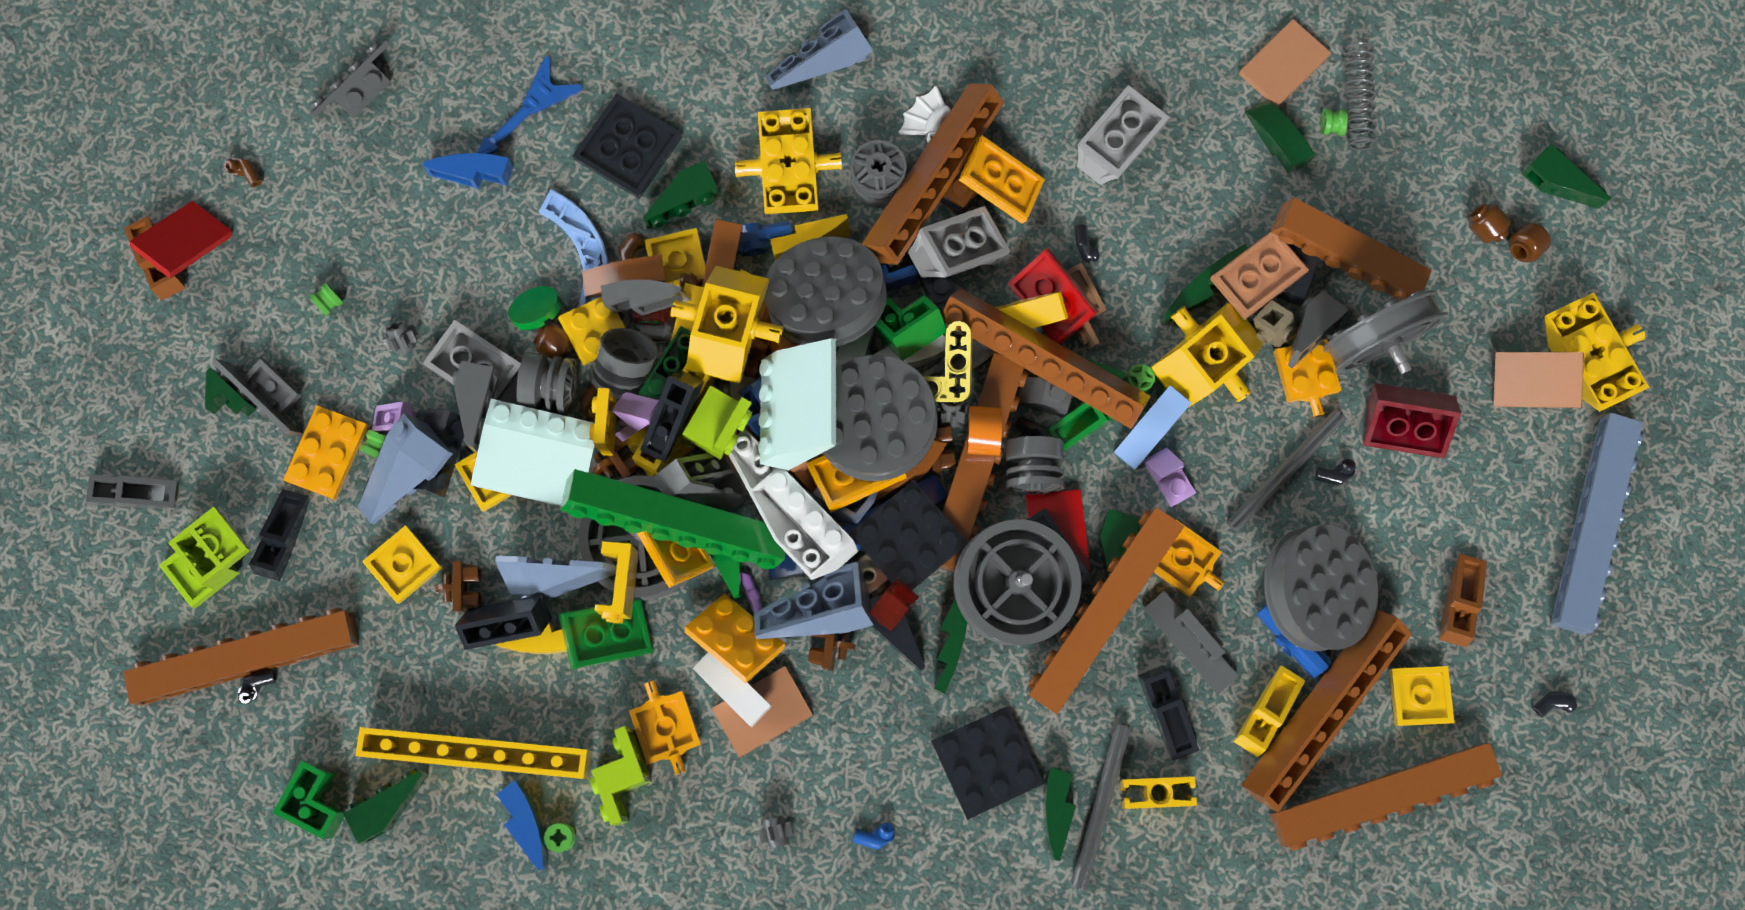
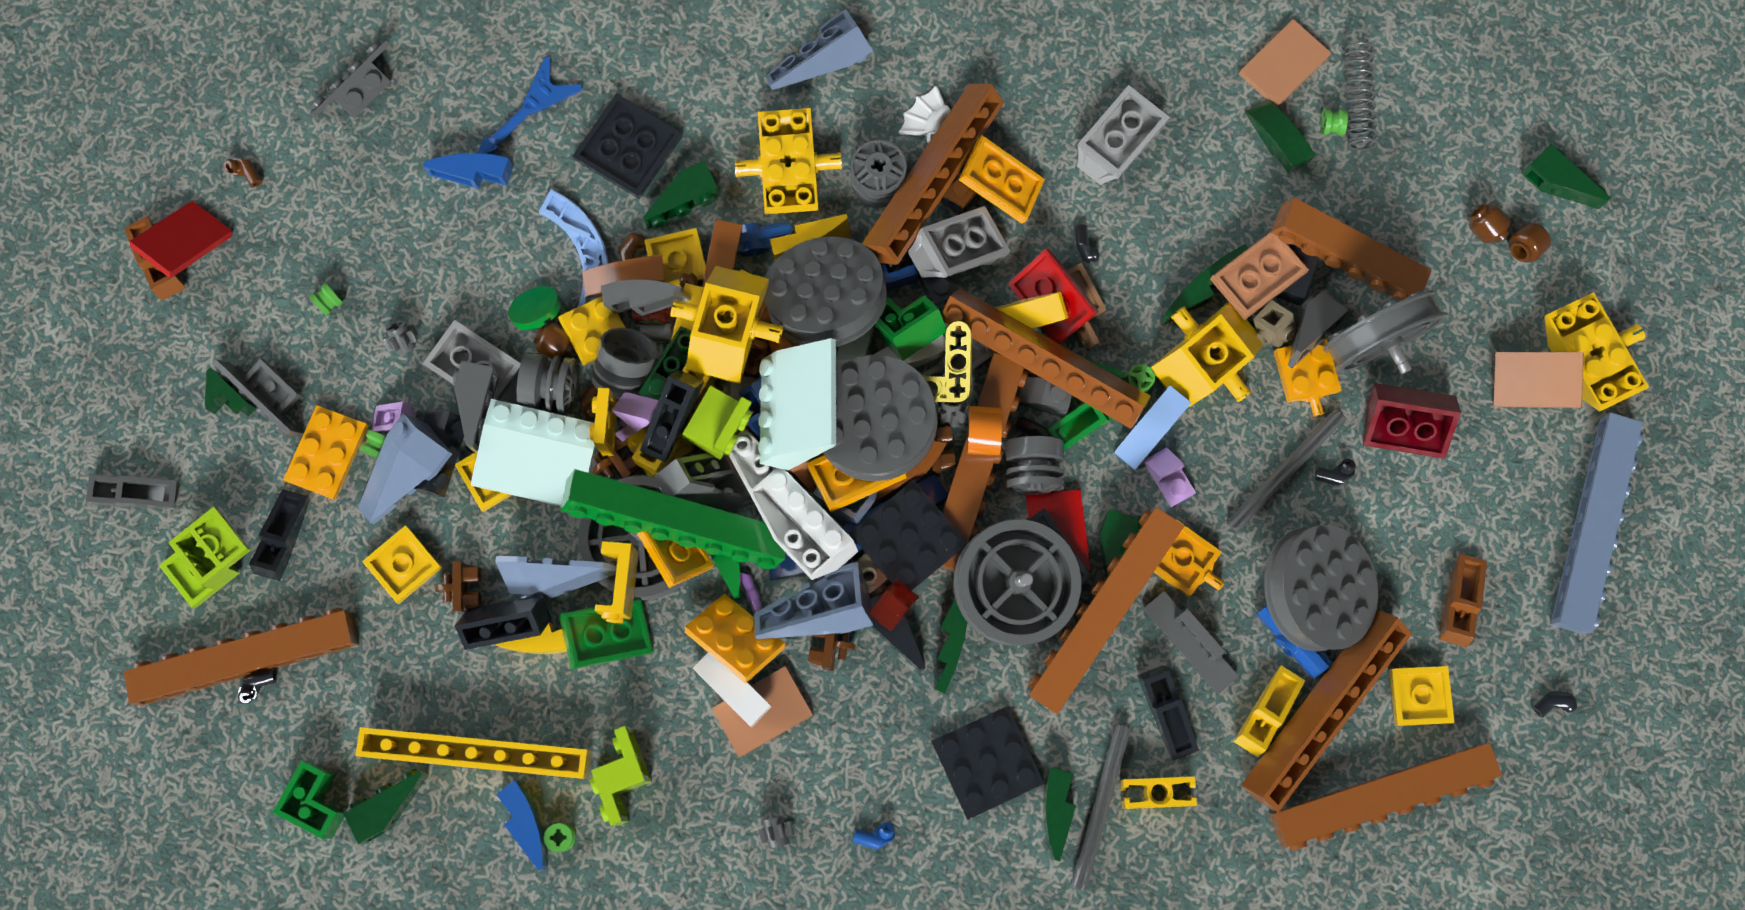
(665, 727): light orange plate -> none

